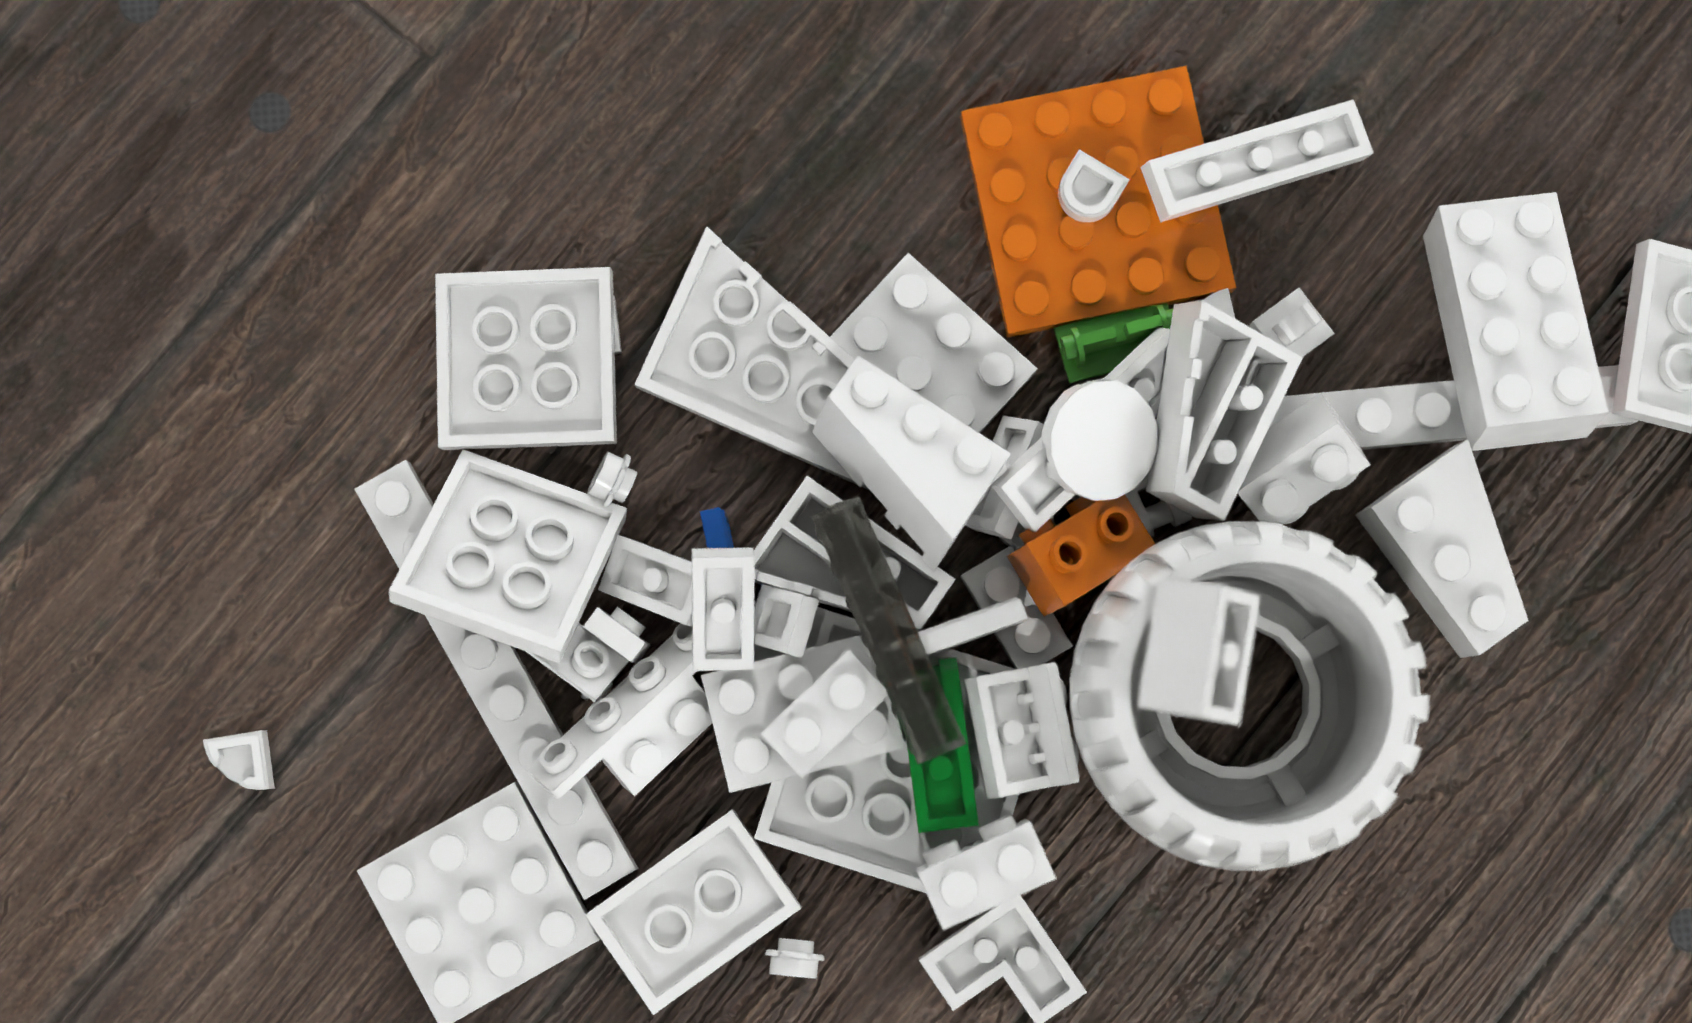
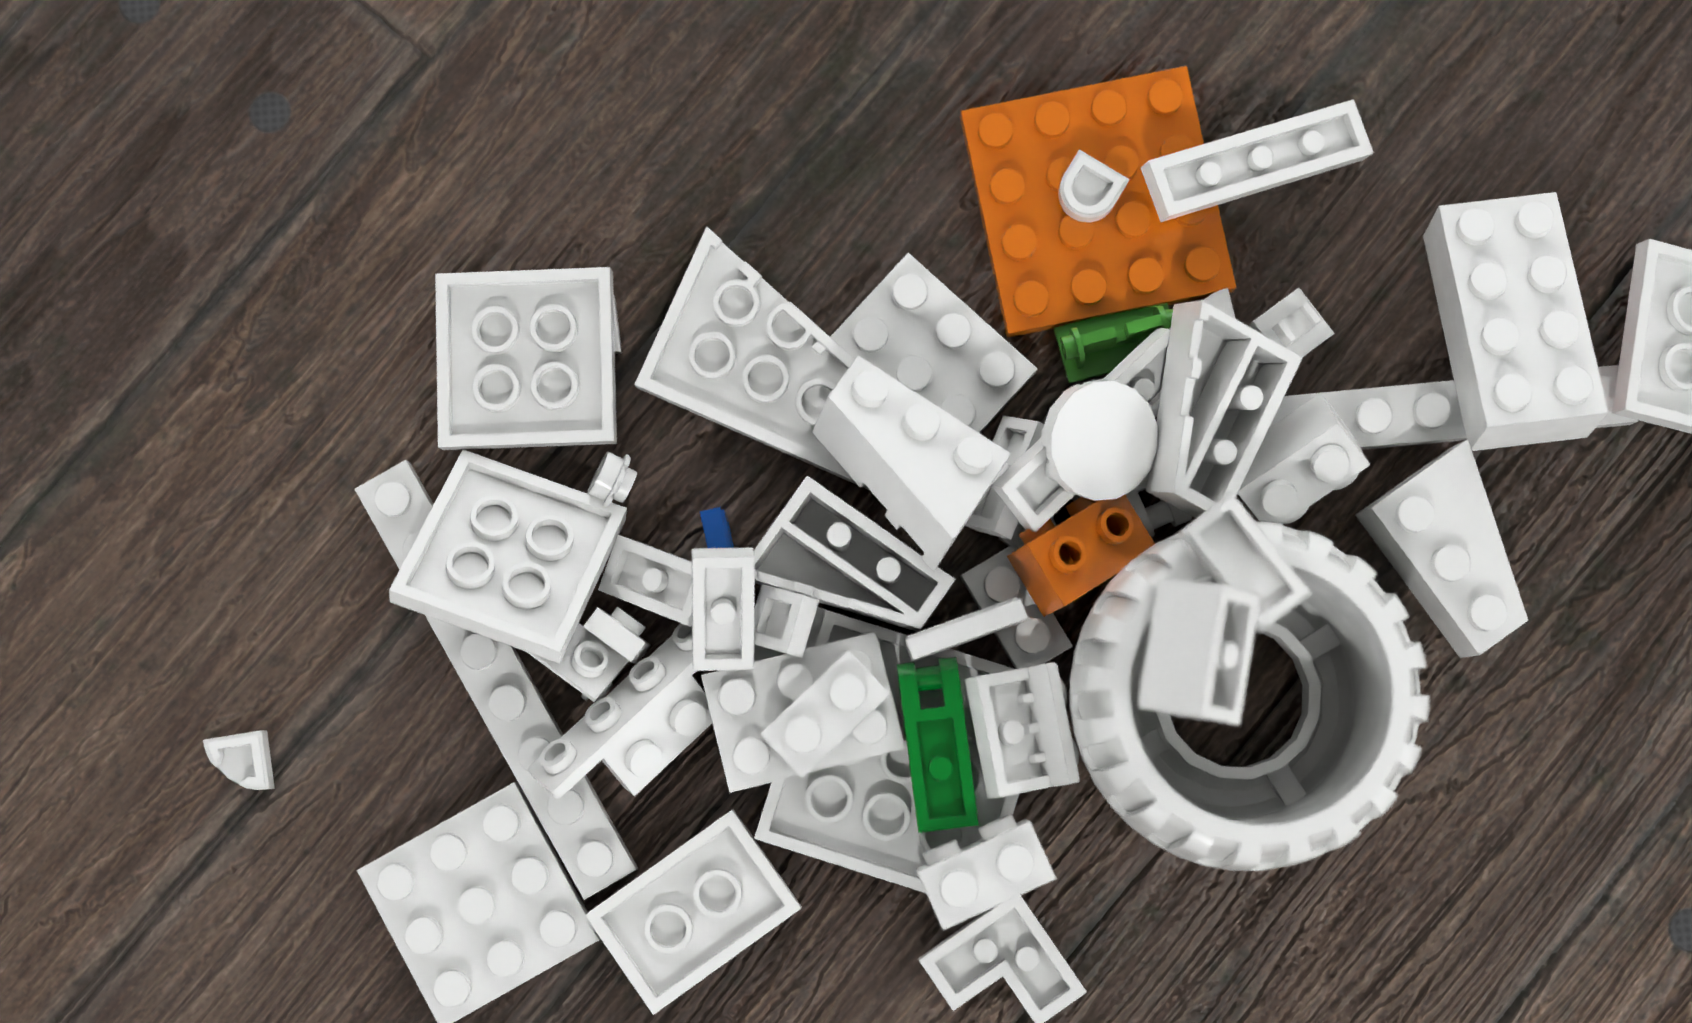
(794, 959): white plate -> none
(888, 630): clear smoke piece -> none
(1245, 559): none -> white tile

